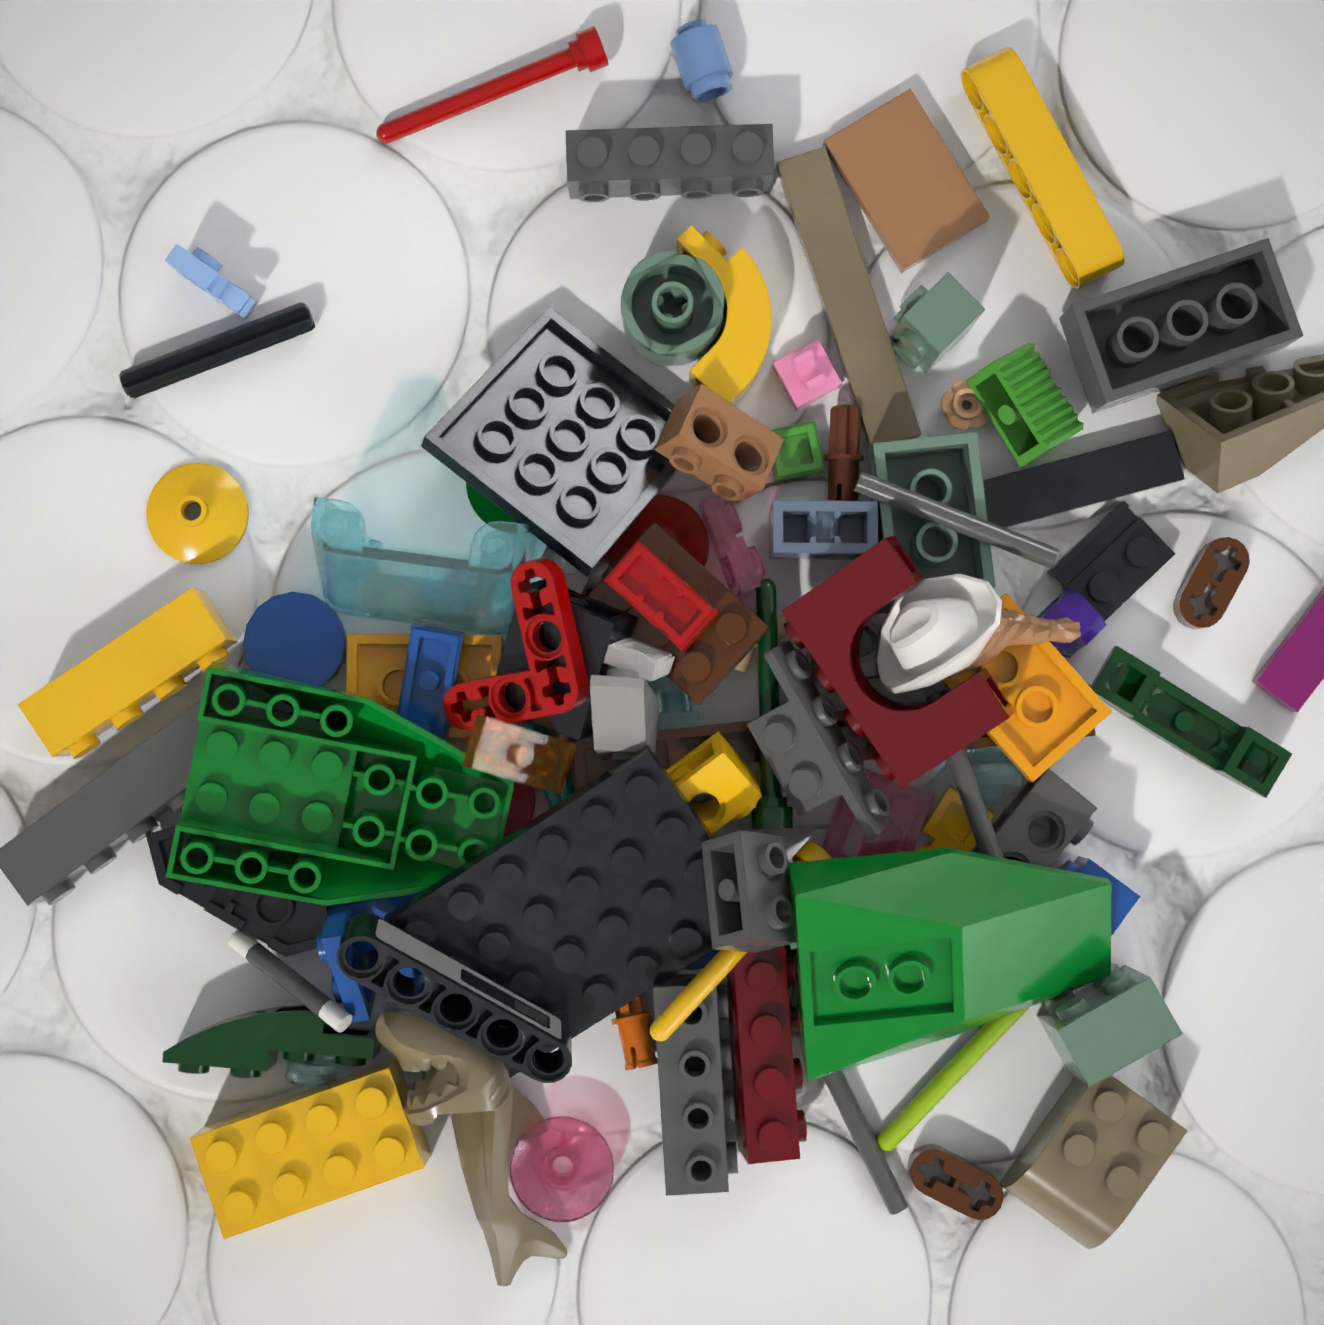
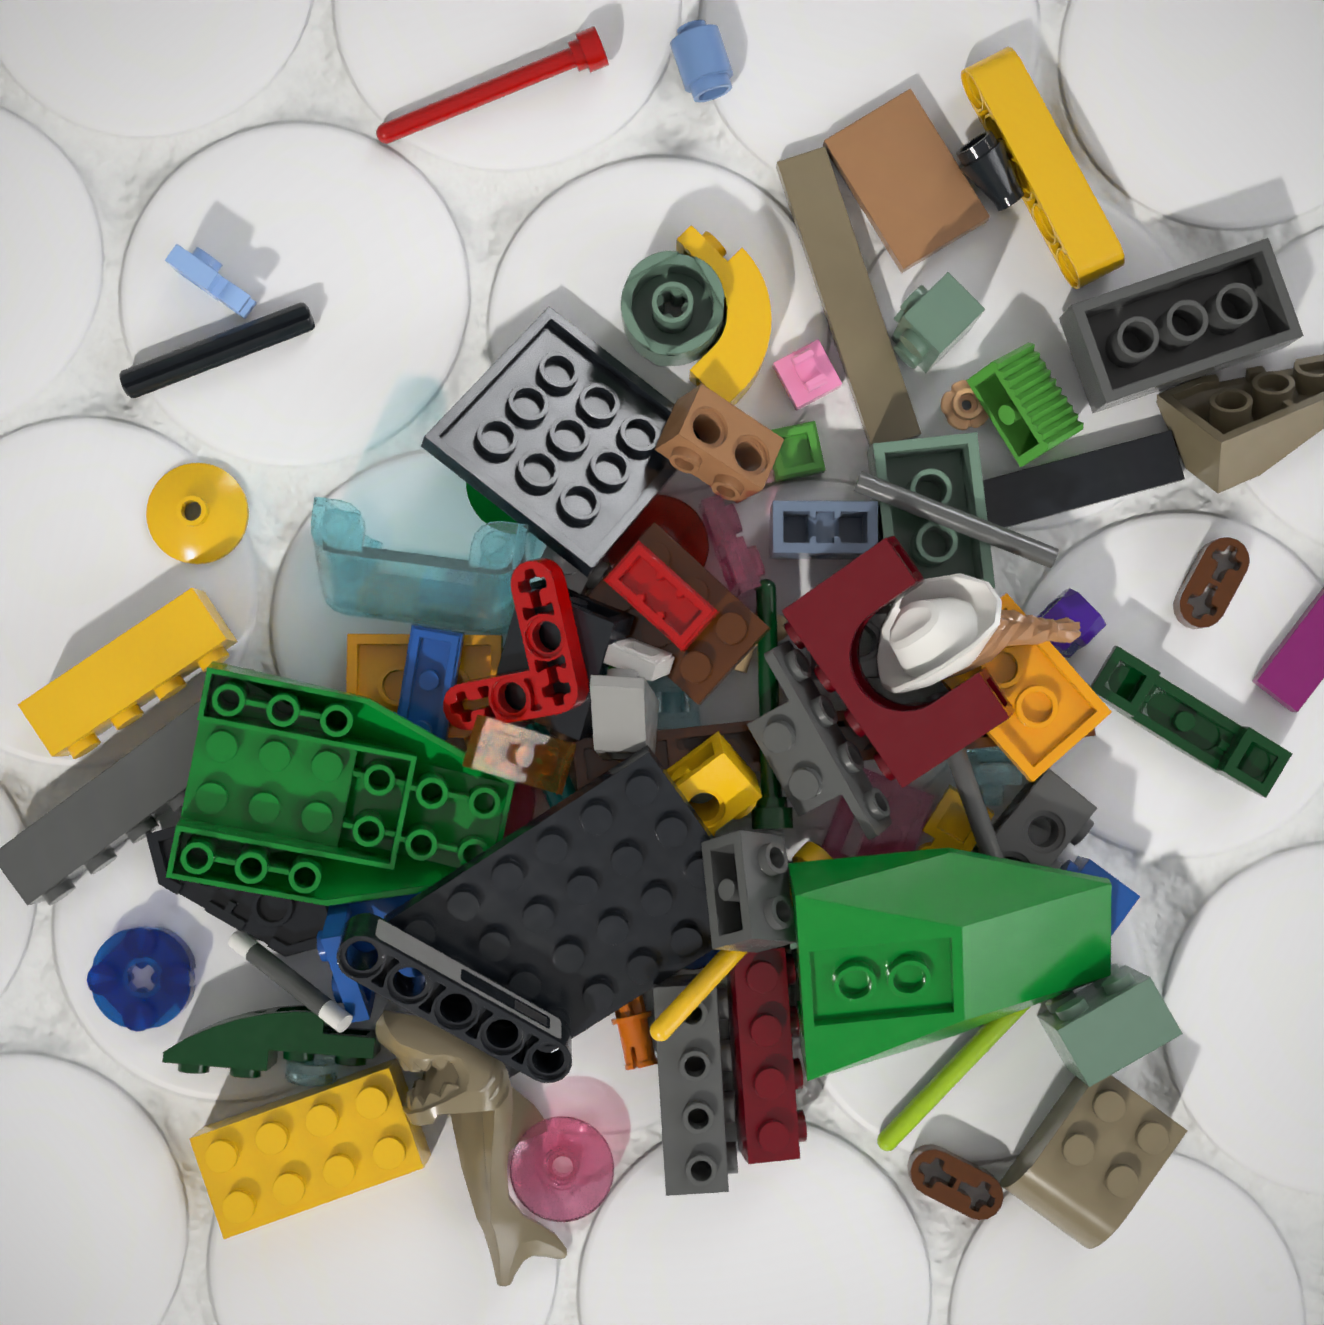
(172, 977): none -> clear blue plate
(296, 639): blue tile -> none
(670, 162): dark grey brick -> none
(843, 453): copper axle -> none
(866, 1142): dark grey bar -> none
(990, 169): none -> black cone
(1112, 560): black plate -> none

